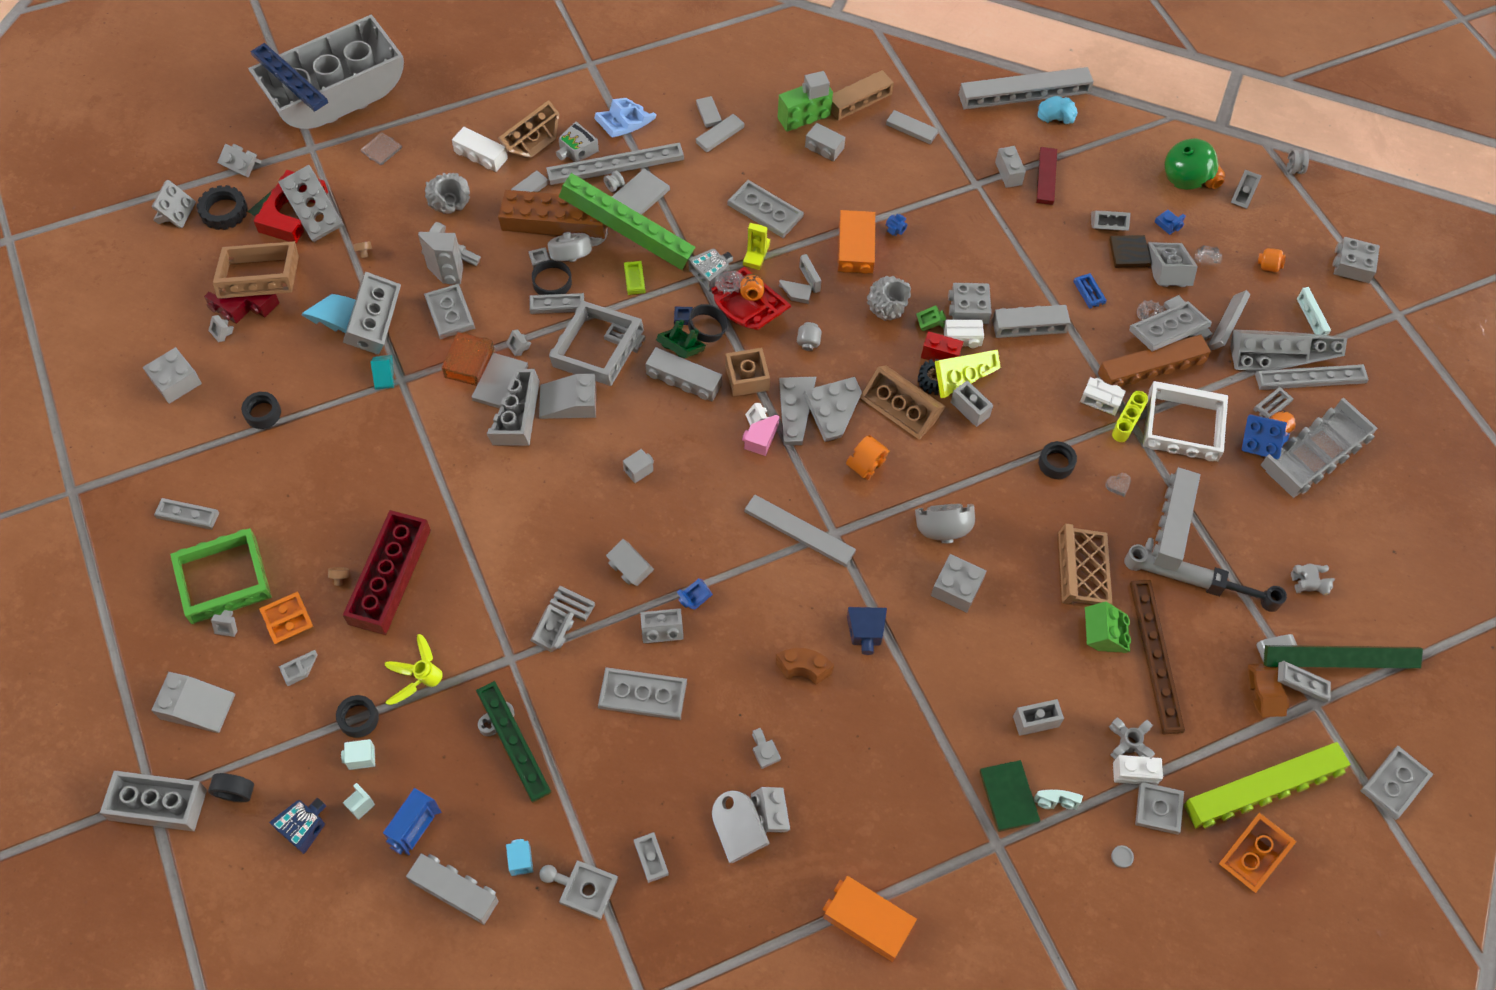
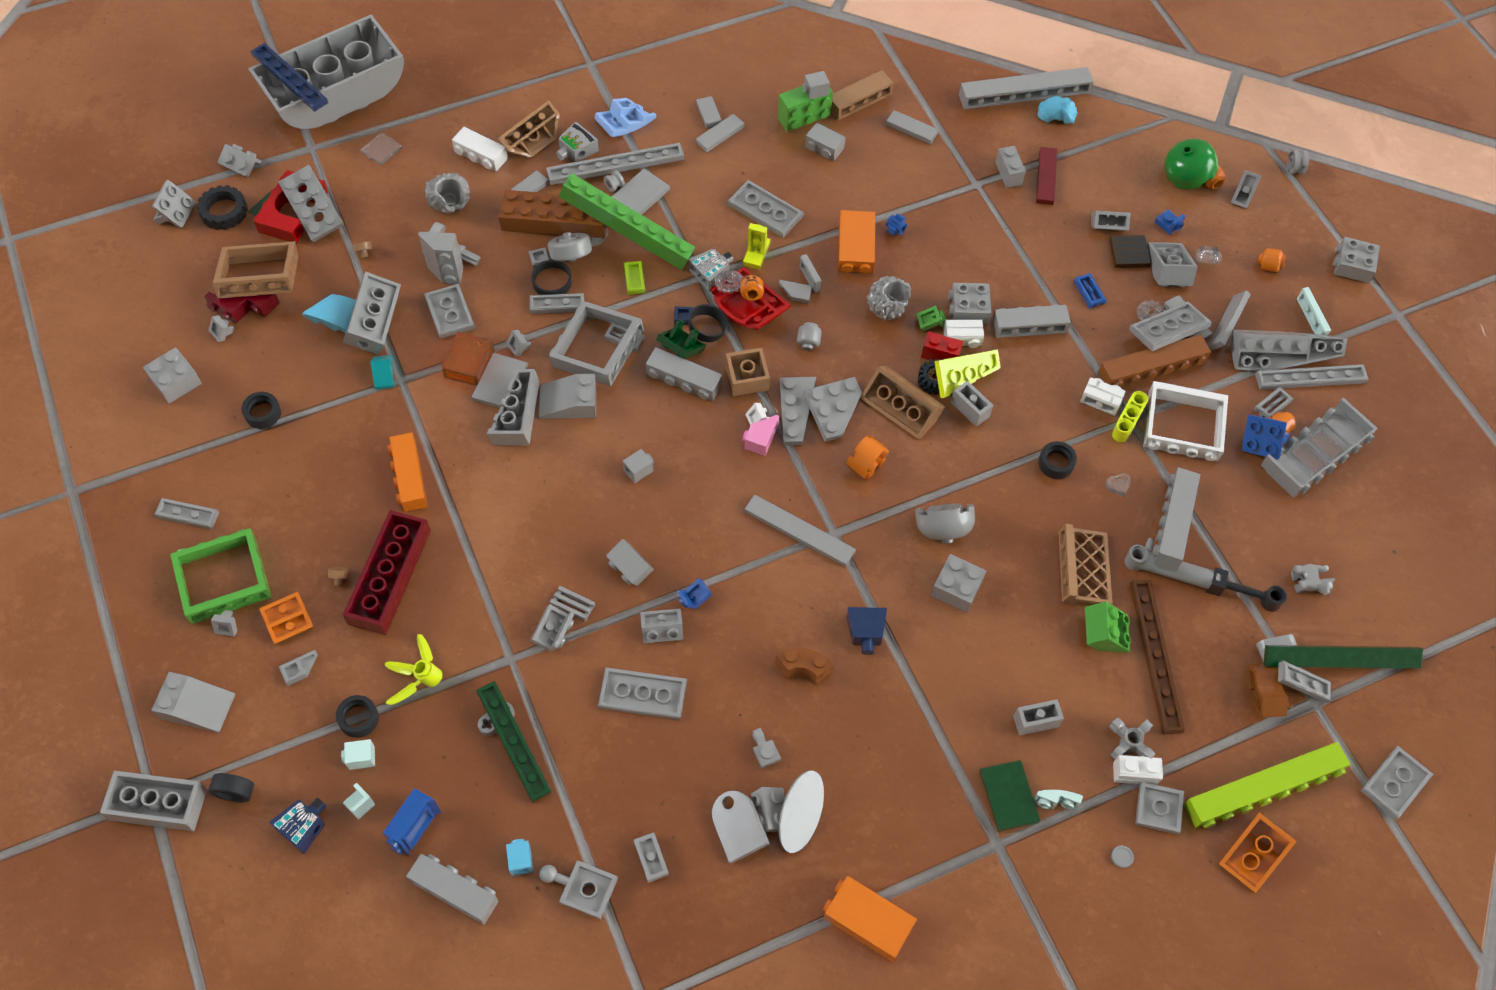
(408, 472): none -> orange brick
(801, 811): none -> shield

